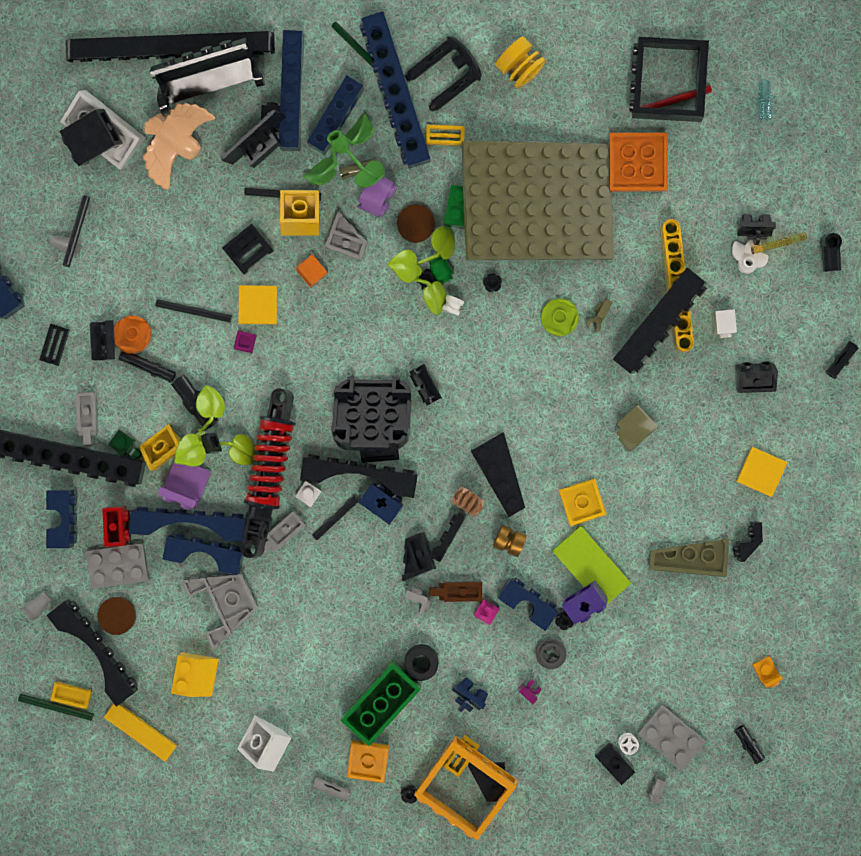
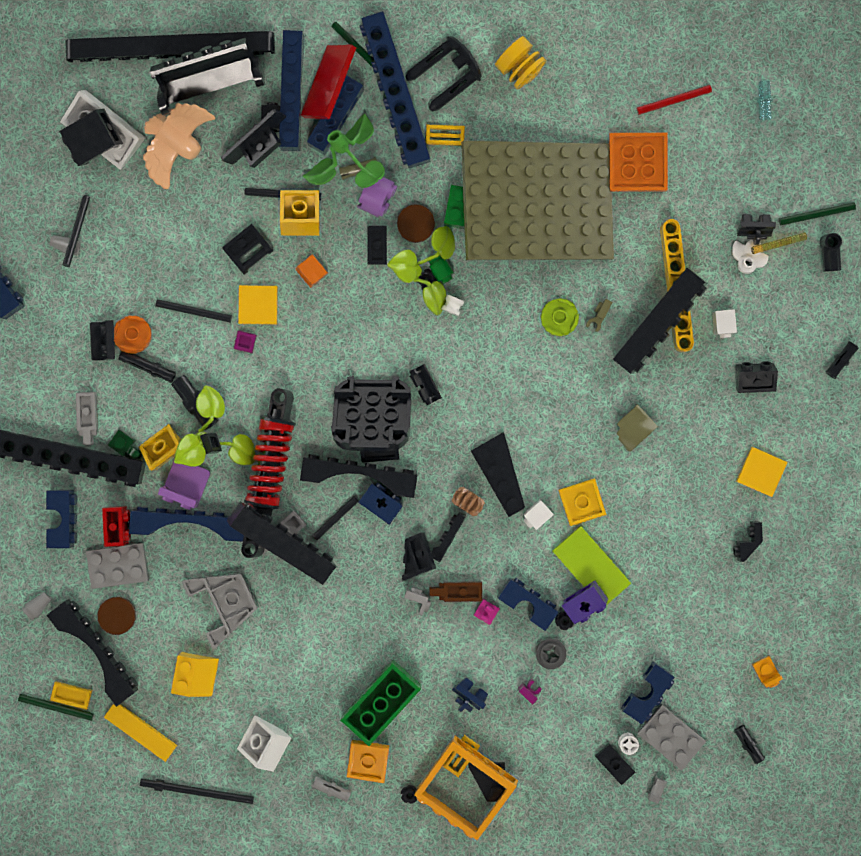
(54, 344): black tile -> none
(160, 785): none -> black bar
(227, 558): dark blue arch -> none
(281, 542): none -> black brick
(308, 493): white plate -> none
(328, 81): none -> red tile
(345, 239): light grey wing -> none
(377, 245): none -> black plate
(417, 674): black tyre -> none
(497, 282): black plate -> none
(509, 541): pearl gold wheel -> none
(537, 515): none -> white brick
(640, 707): none -> dark blue arch
(669, 114): black window -> none
(700, 558): olive wing -> none
(817, 213): none -> dark green bar

